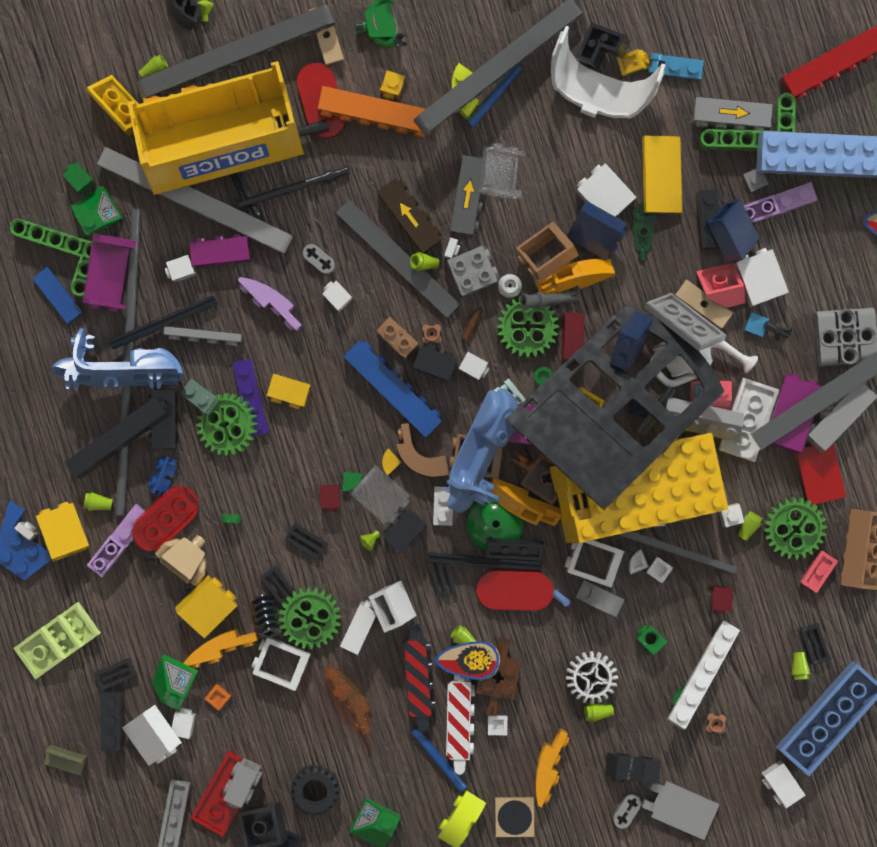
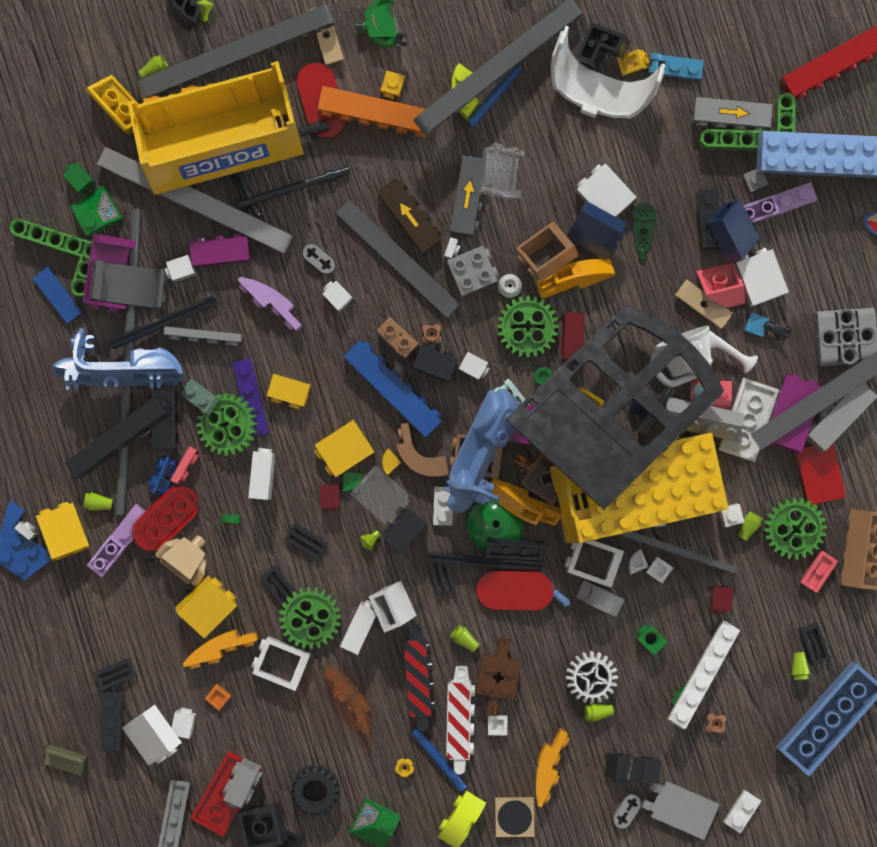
(57, 640): yellowish green slope -> none
(127, 284): none -> dark grey panel
(173, 681): green slope -> none
(189, 459): none -> coral plate
(262, 474): none -> white brick
(265, 616): black piece -> none
(343, 449): none -> yellow brick
(404, 772): none -> yellow plate
(423, 262): lime cone -> none
(470, 660): shield -> none
(471, 325): reddish brown piece -> none
(540, 299): dark grey pin -> none
(631, 340): dark blue brick -> none
(662, 174): yellow tile -> none
(685, 321): light grey plate -> none
(742, 811): none -> white plate
(783, 784): white brick -> none

